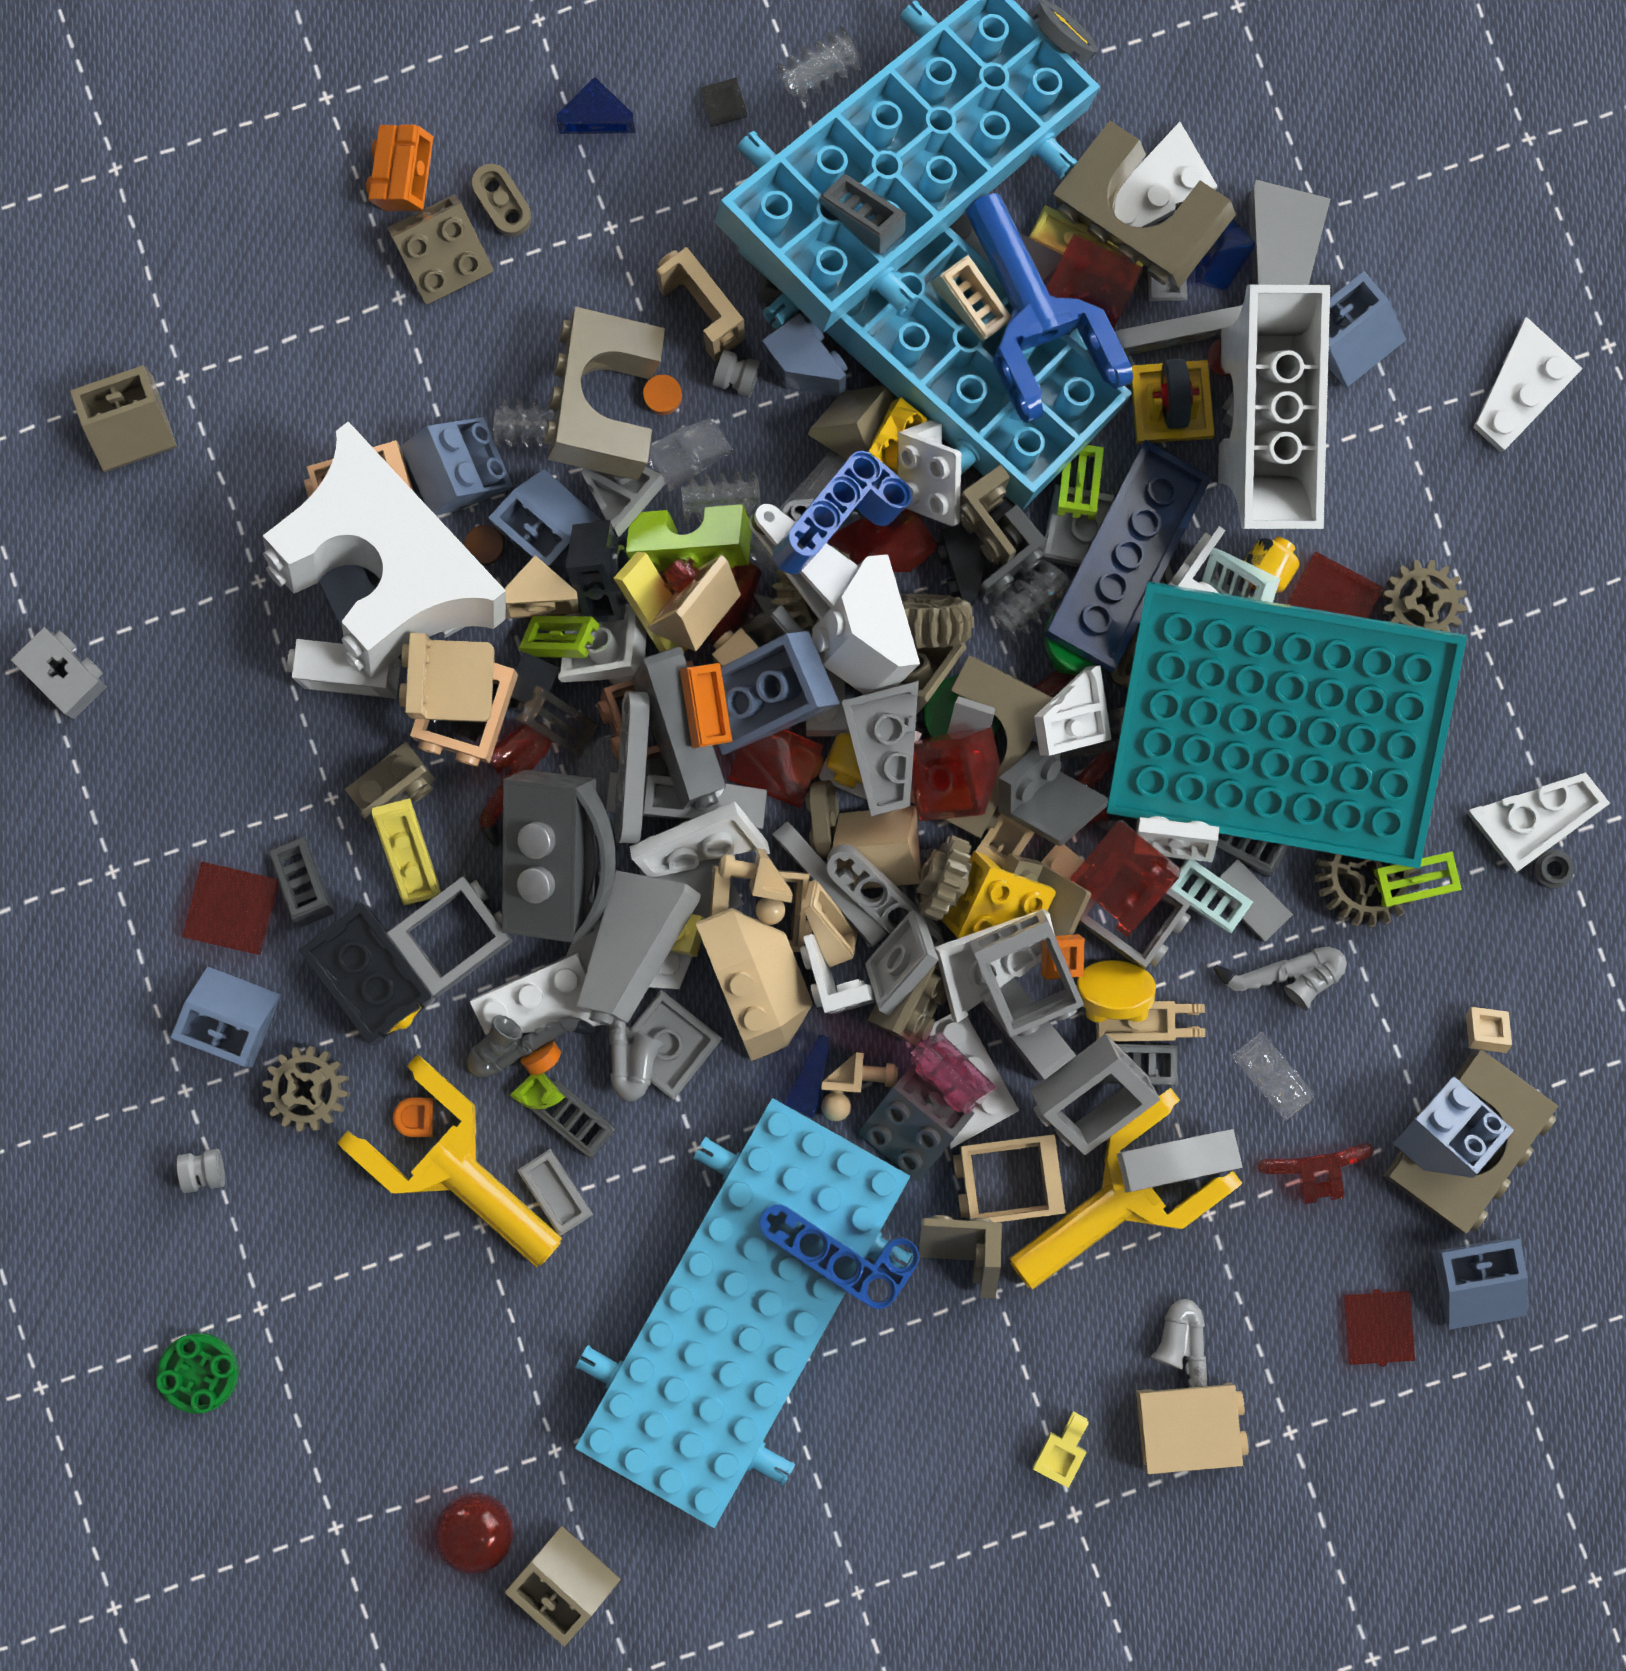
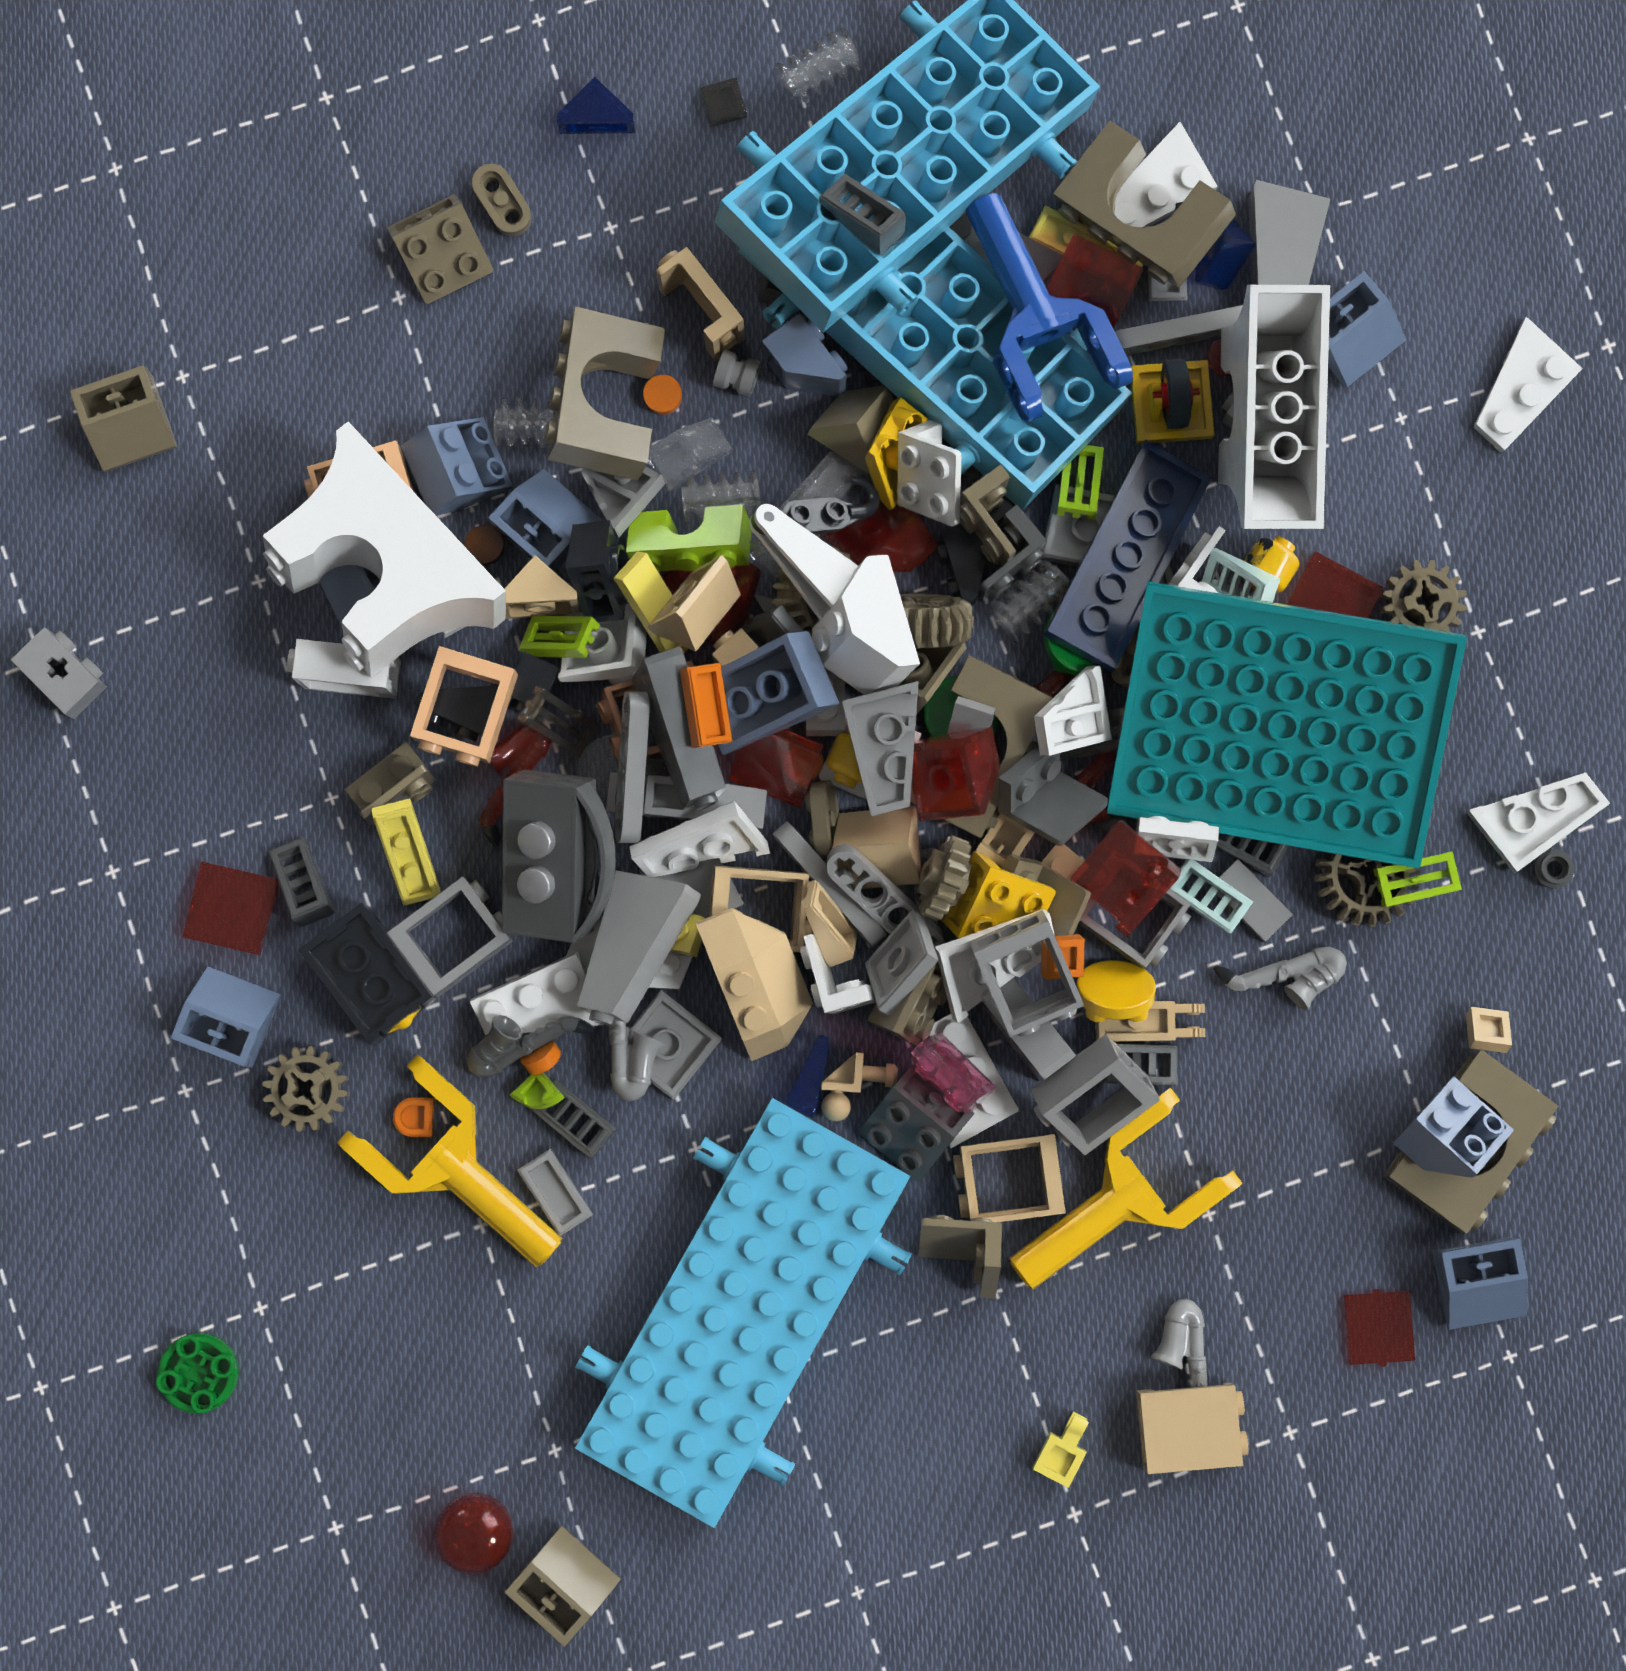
(200, 1171): light grey wheel -> none
(400, 167): orange brick -> none
(447, 679): tan bracket -> none
(680, 574): clear red plate -> none
(764, 883): tan piece -> none
(834, 1249): blue beam -> none
(858, 484): blue beam -> none
(954, 297): tan slope -> none
(1064, 31): dark grey tile -> none
(1179, 1160): light grey slope -> none
(1273, 1076): clear slope -> none
(1307, 1165): clear red piece -> none

